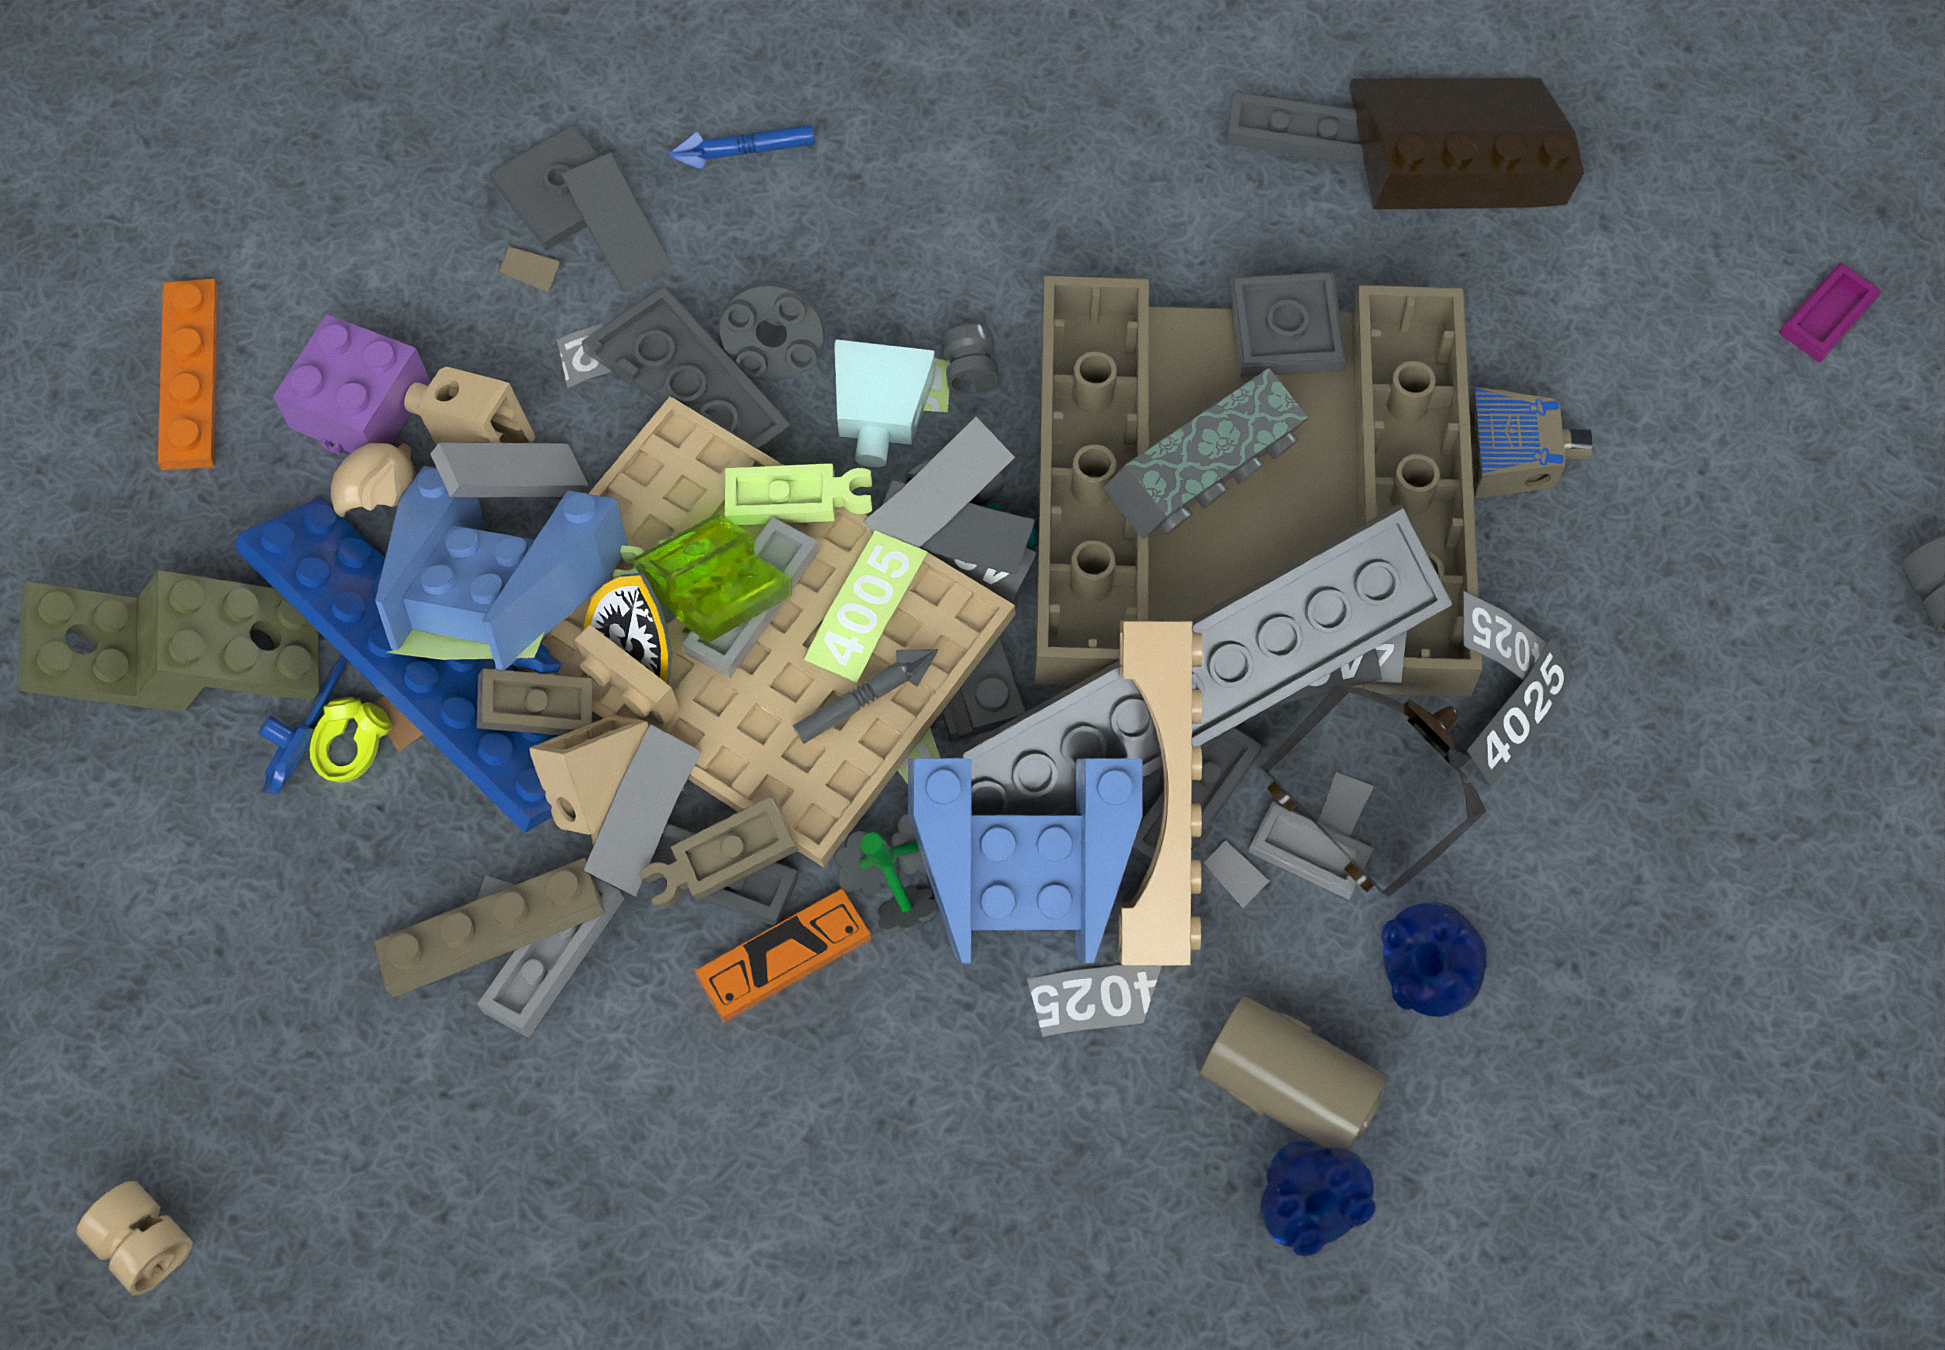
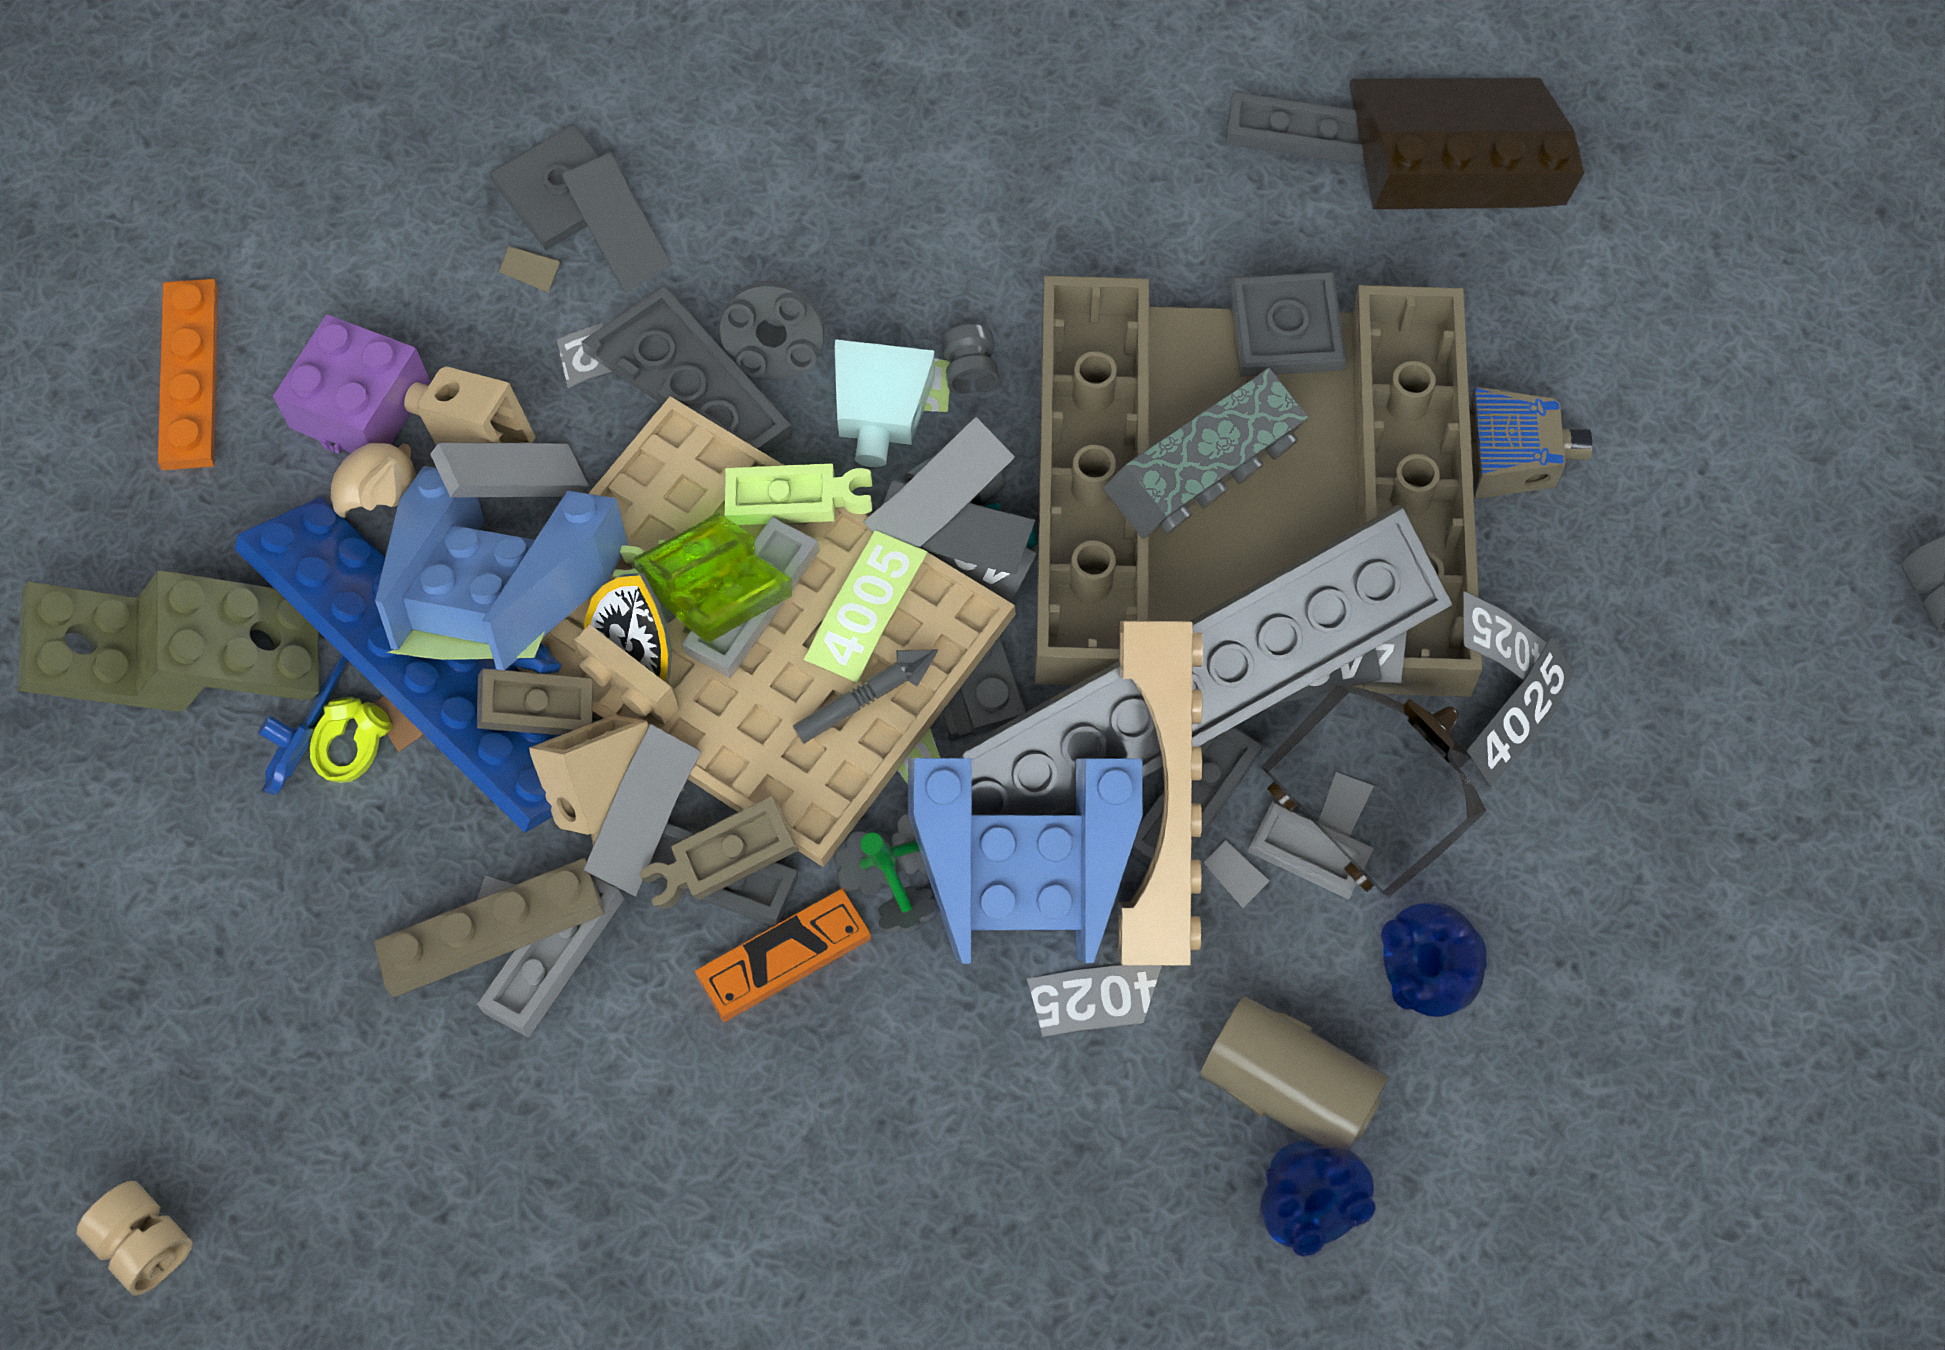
(696, 150): blue piece -> none
(1830, 312): magenta tile -> none

